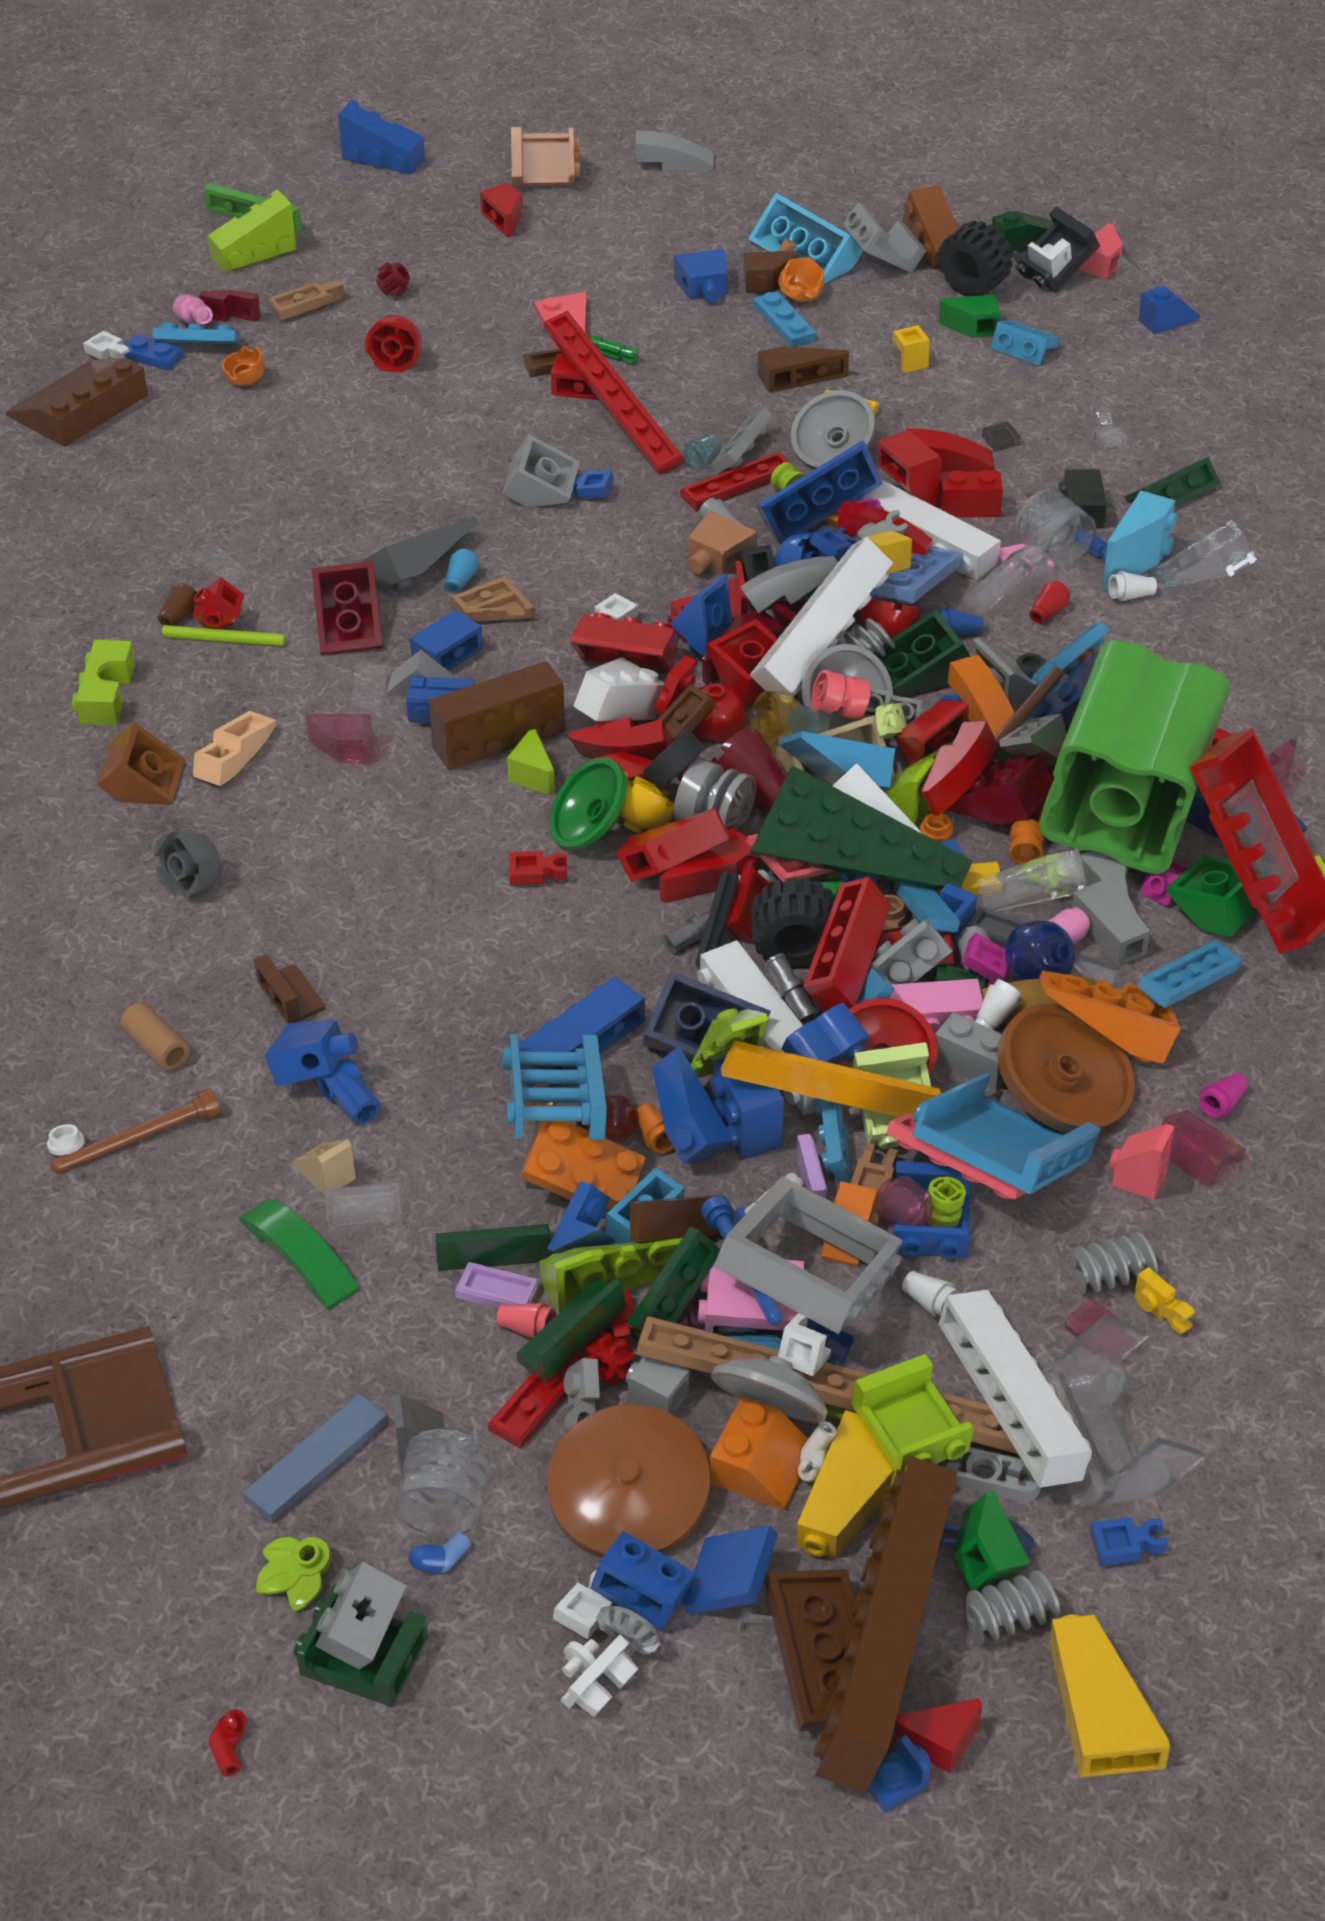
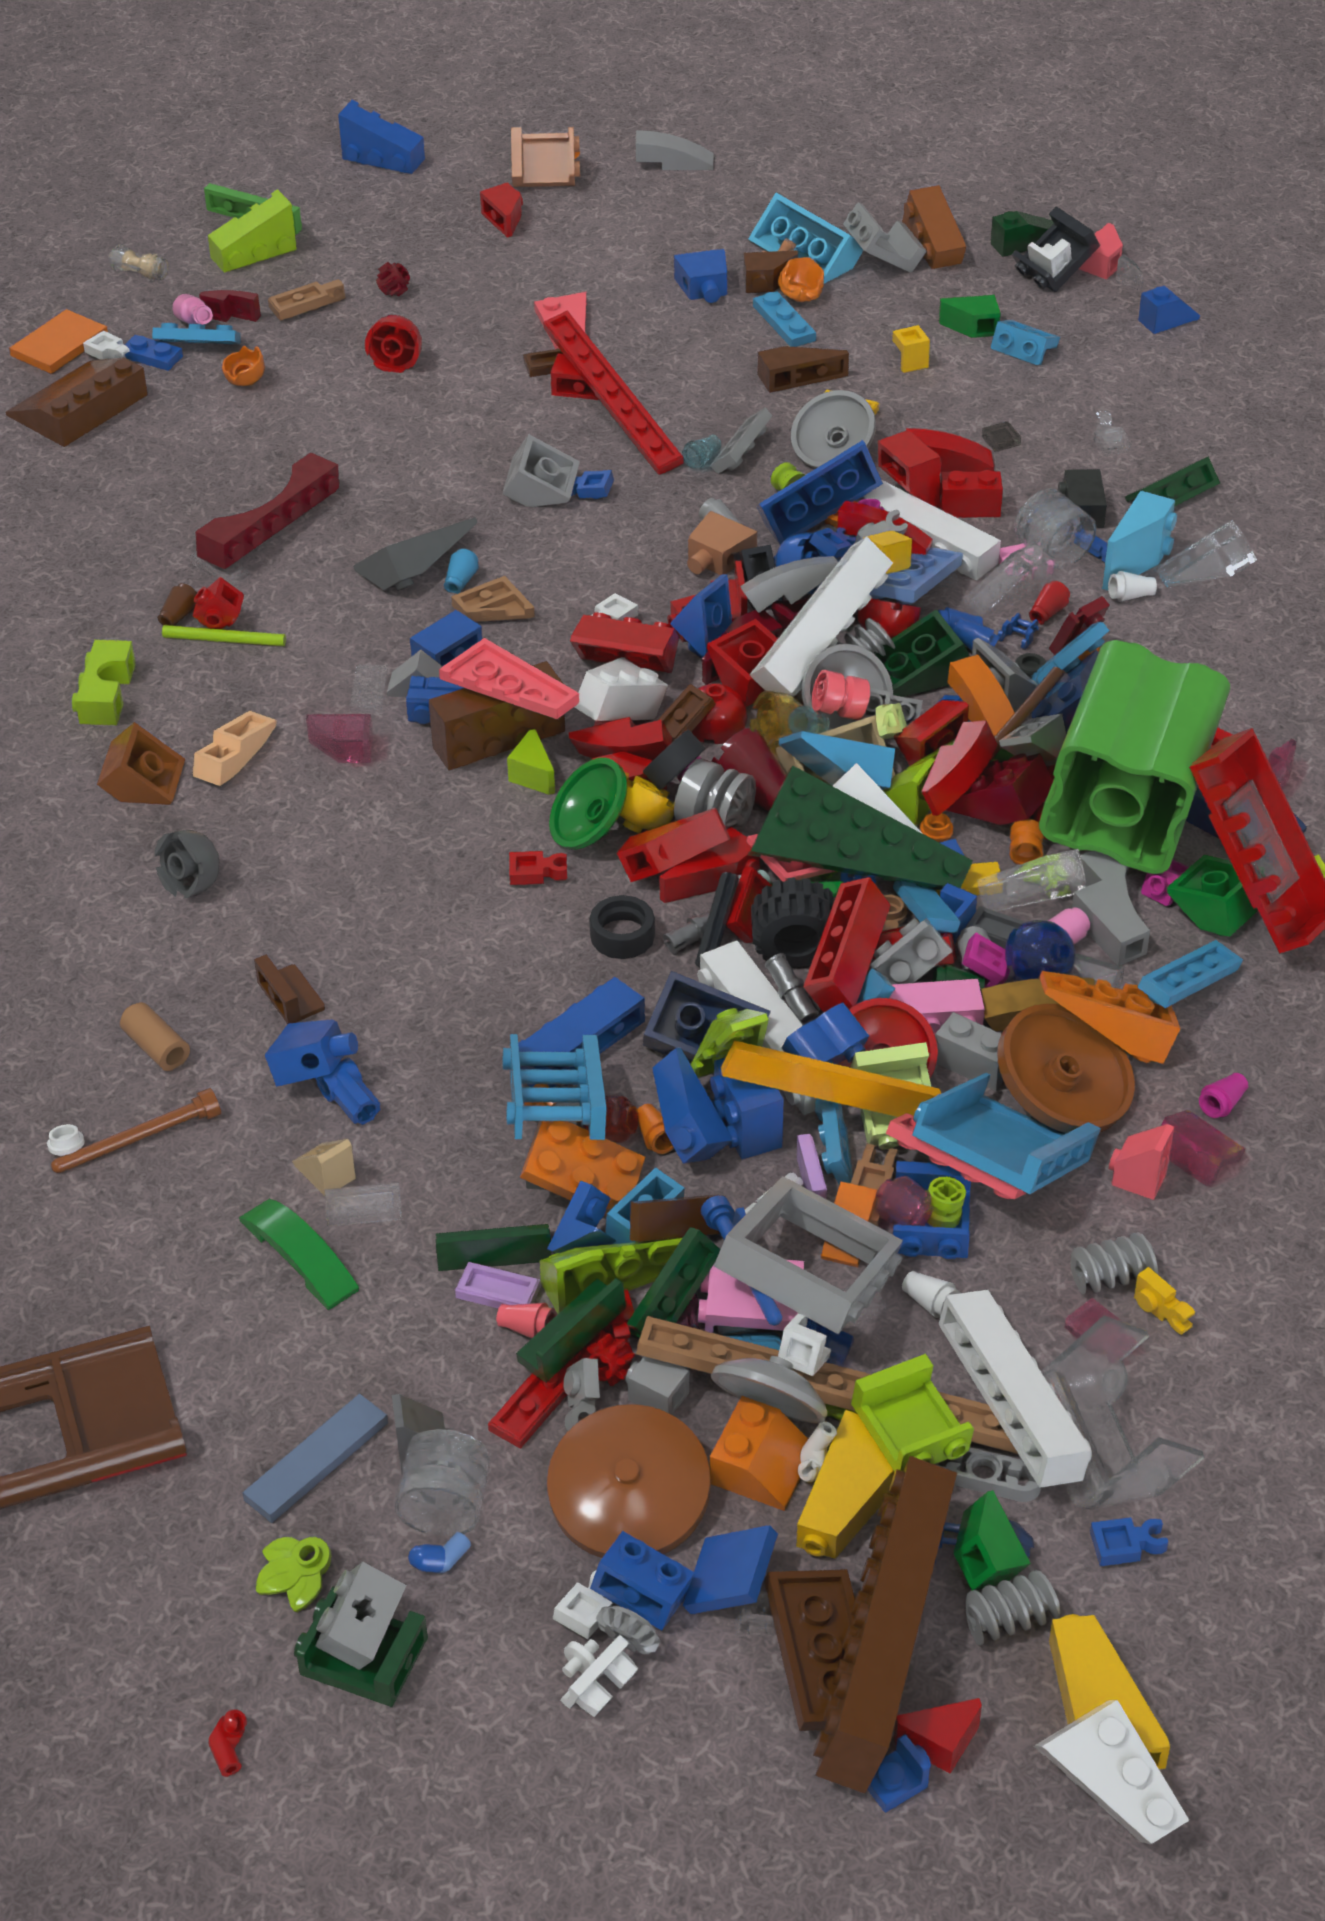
(56, 341): none -> orange tile
(149, 265): none -> clear piece
(234, 536): none -> dark red arch
(347, 608): dark red slope -> none
(510, 679): none -> coral wing
(616, 350): green axle -> none
(622, 945): none -> black tyre
(675, 684): red wing -> none
(733, 481): red tile -> none
(968, 631): none -> blue cone
(975, 259): black tyre -> none
(998, 1004): white cone -> none
(1011, 626): none -> blue piece
(1076, 624): none -> dark red plate
(1116, 1770): none -> white wedge

